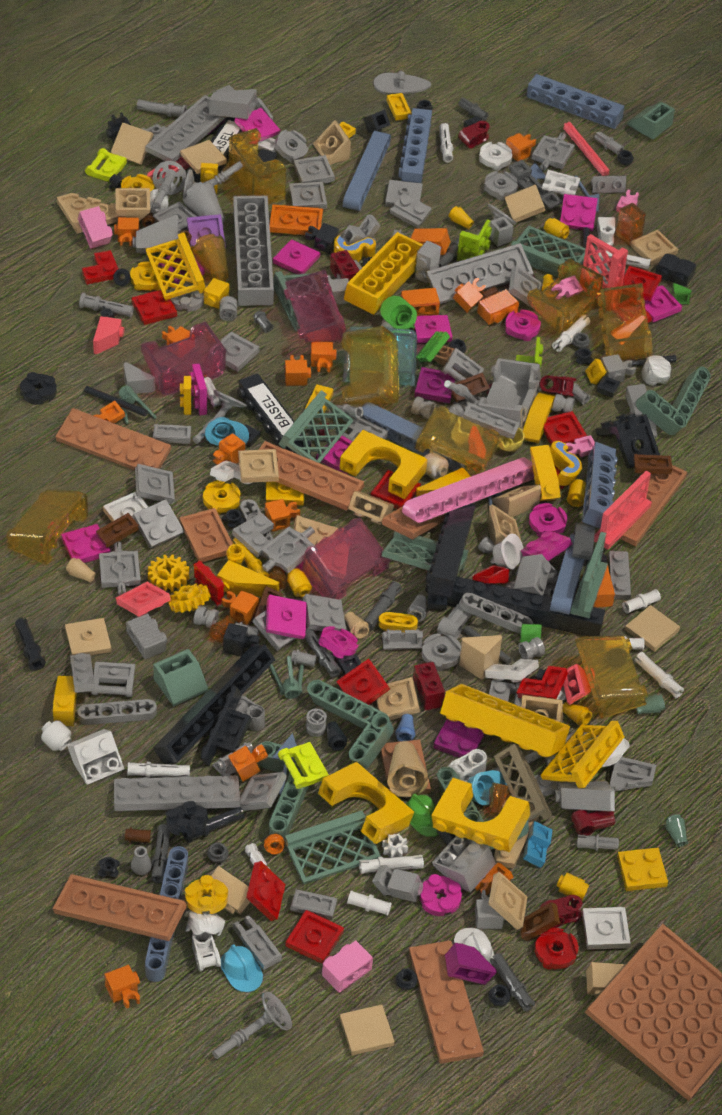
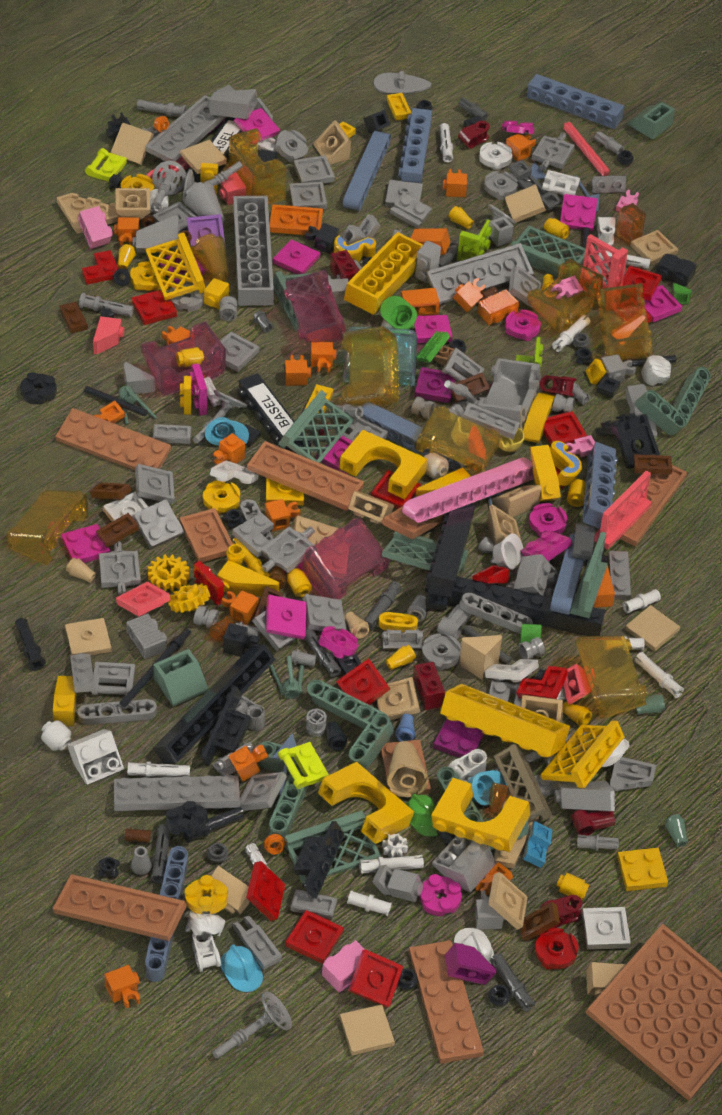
(73, 317): none -> reddish brown plate
(110, 491): none -> reddish brown plate
(126, 255): none -> yellow cone
(161, 123): none -> orange plate
(175, 644): none -> black bar
(189, 356): none -> yellow brick
(232, 187): none -> coral slope
(258, 465): tan tile -> none
(318, 857): none -> black bracket
(375, 978): none -> red plate
(403, 656): none -> yellow cone
(455, 184): none -> orange brick
(512, 126): none -> dark pink plate

